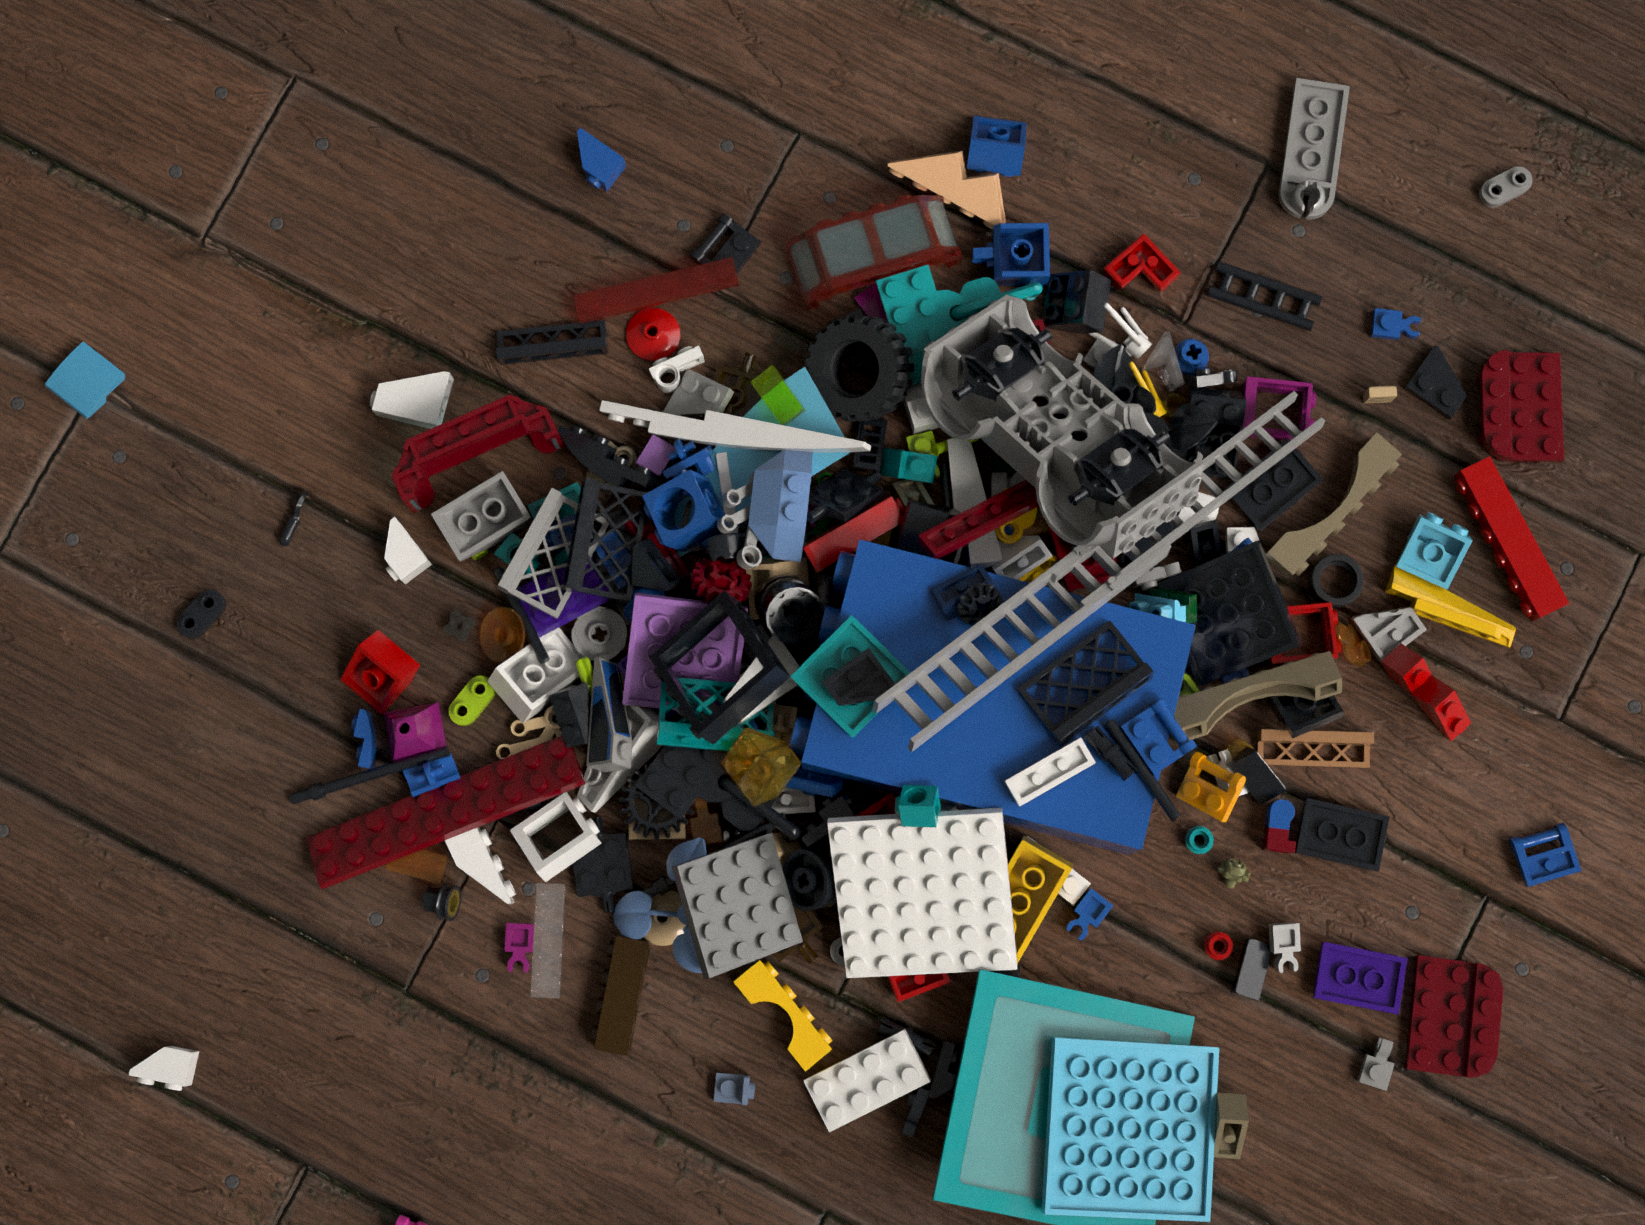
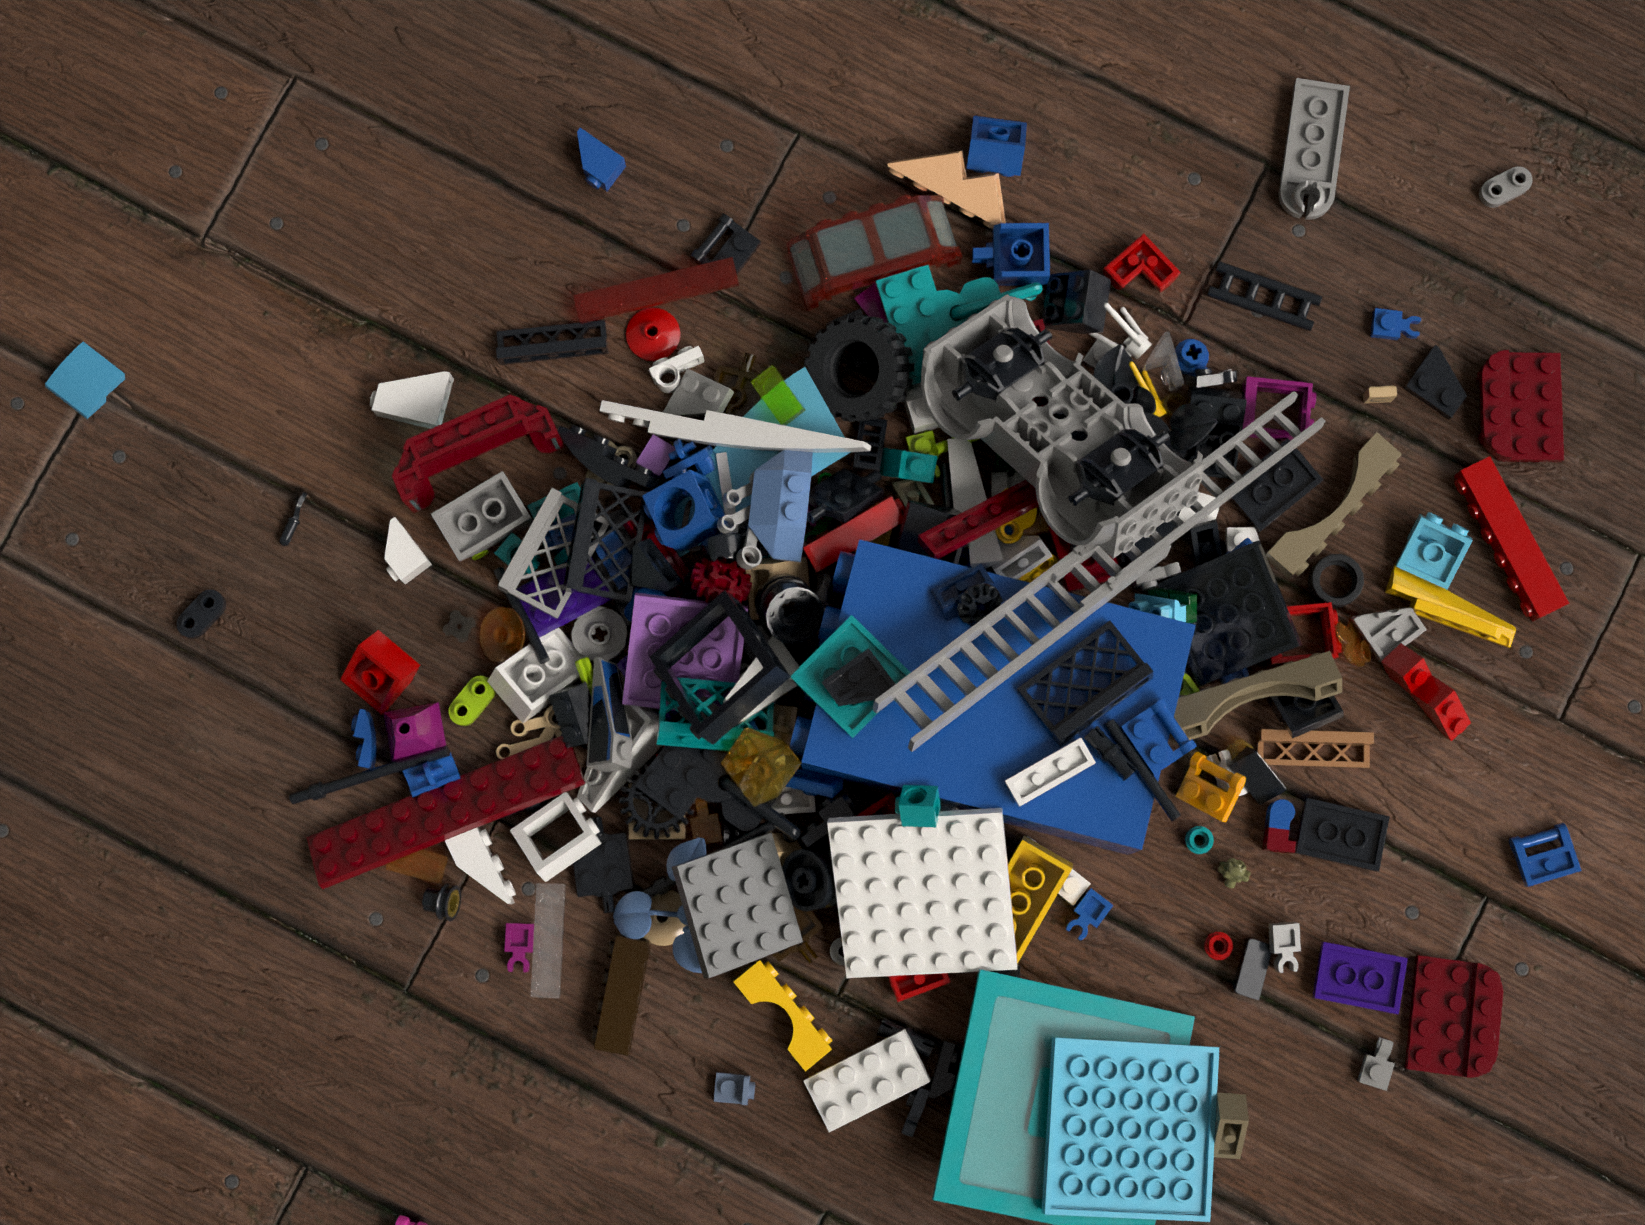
(169, 1065): white slope -> none

